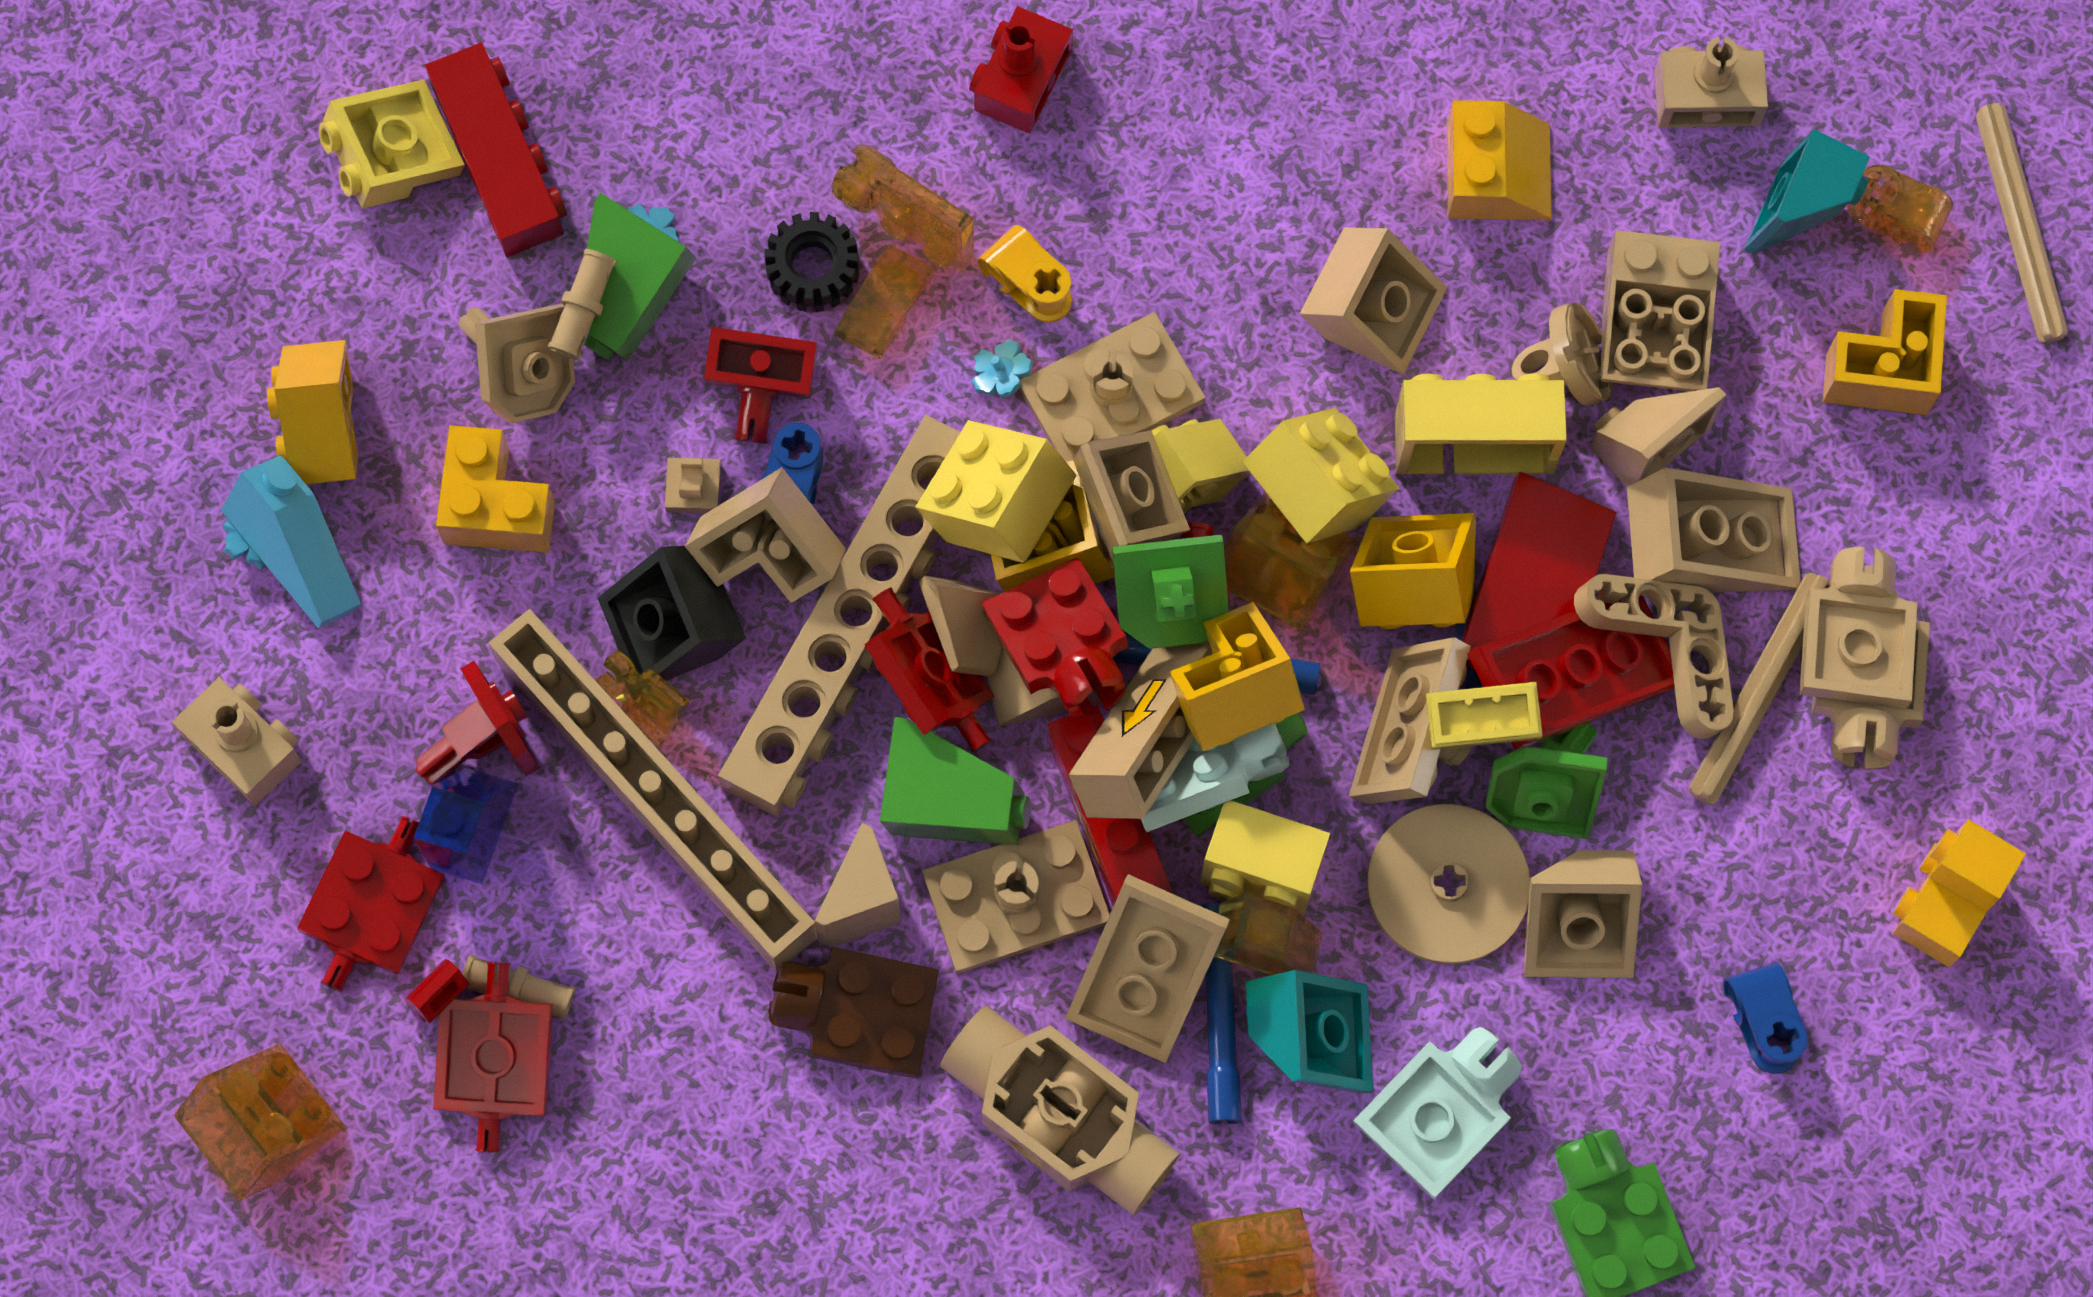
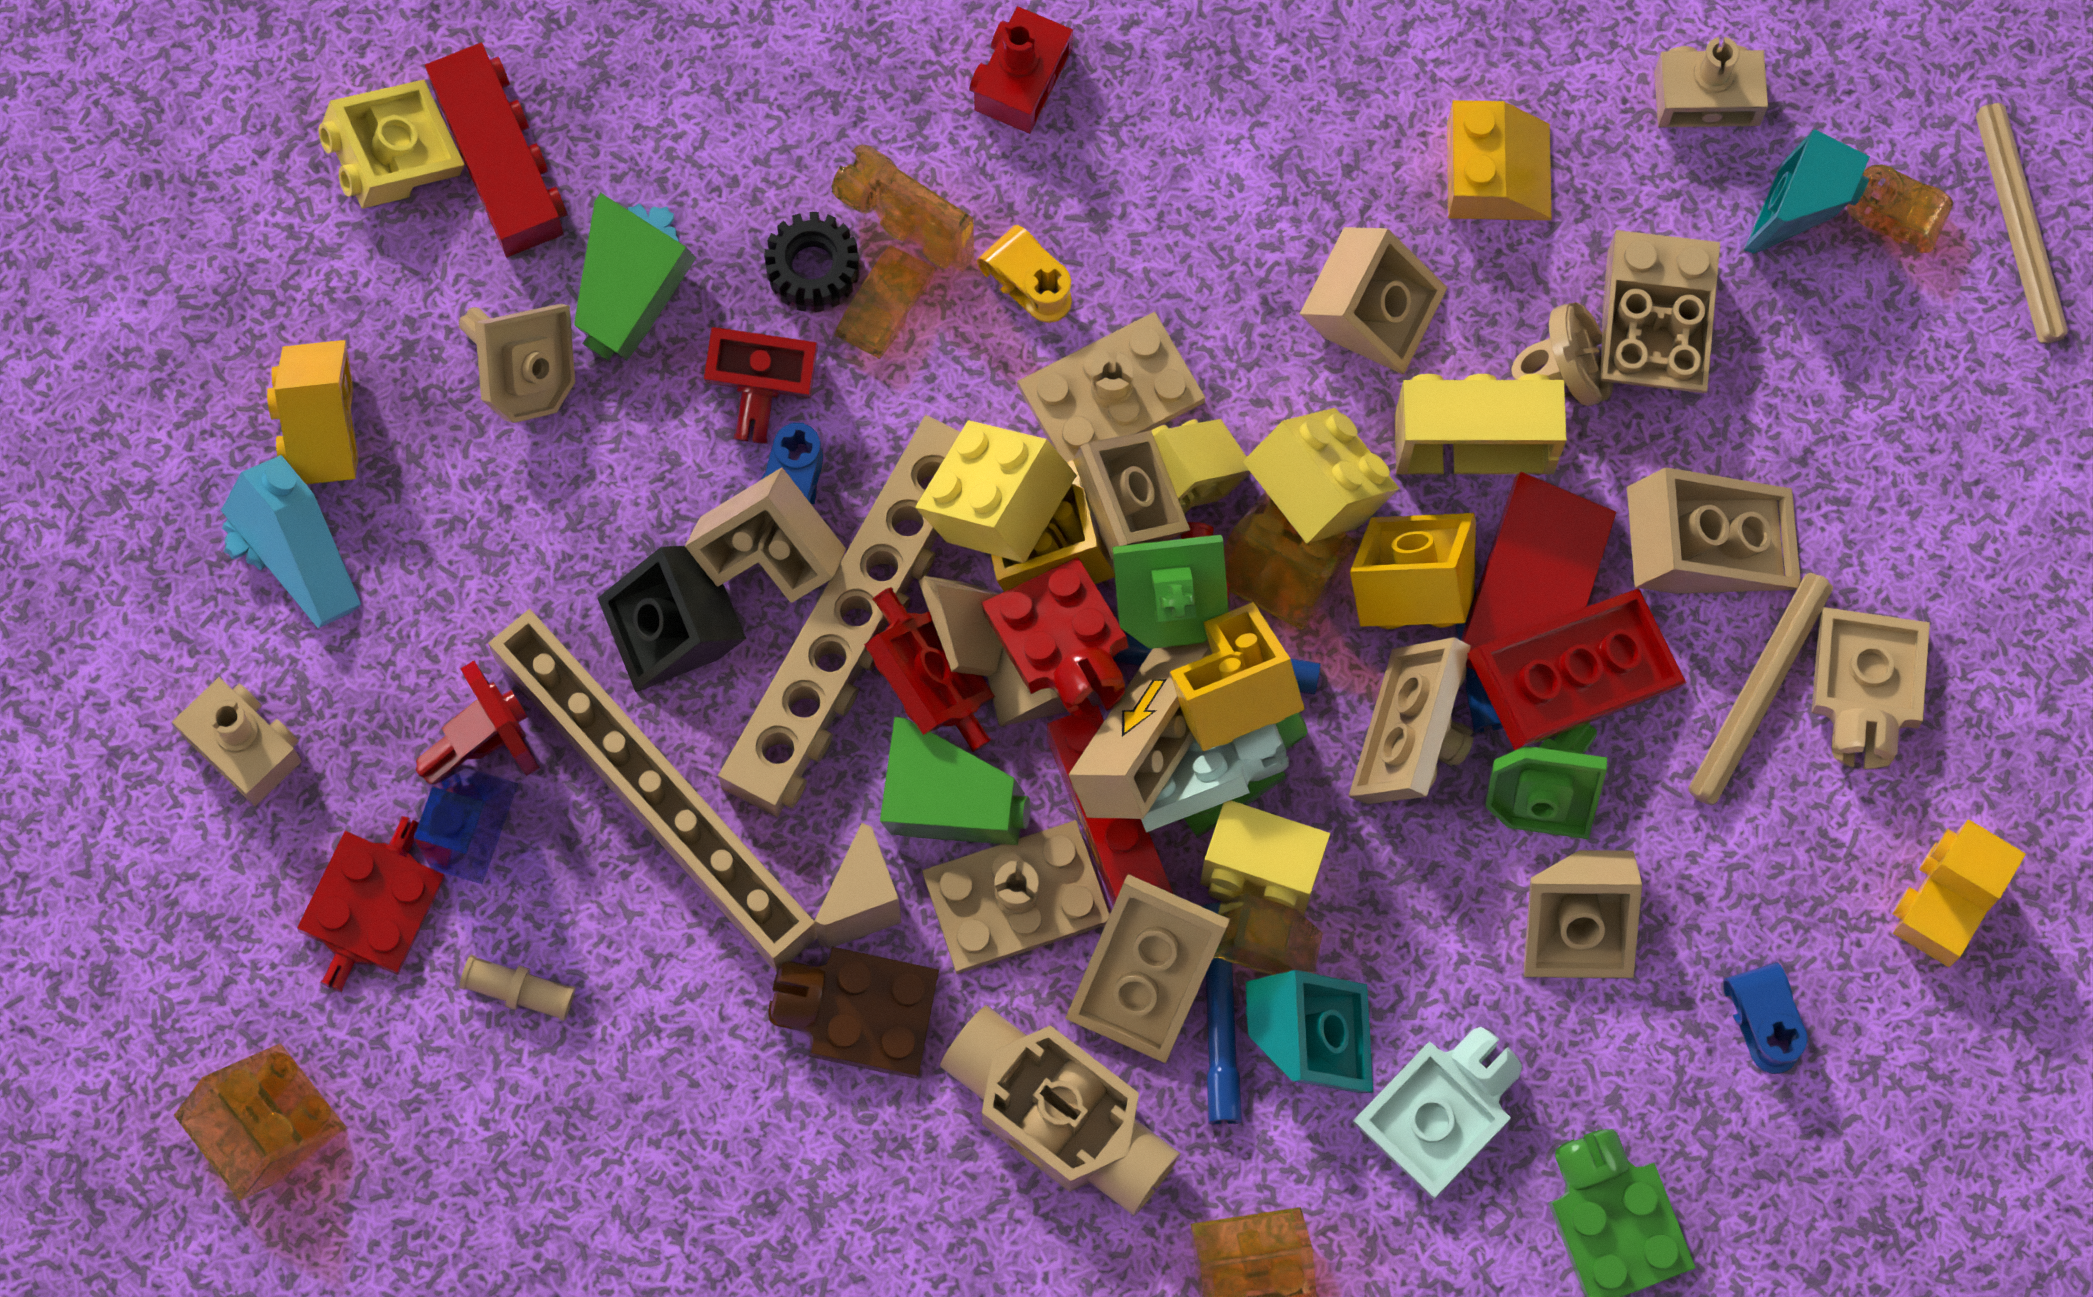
(436, 991): red slope -> none
(482, 506): yellow brick -> none
(493, 1057): red plate -> none
(582, 304): tan pin -> none
(645, 697): clear yellow plate -> none
(692, 485): tan tile -> none
(1001, 371): medium azure plant -> none
(1418, 913): tan piece -> none
(1483, 715): light yellow plate -> none
(1654, 431): tan slope -> none
(1684, 636): tan beam -> none
(1859, 634): tan plate -> none
(1898, 367): yellow brick -> none

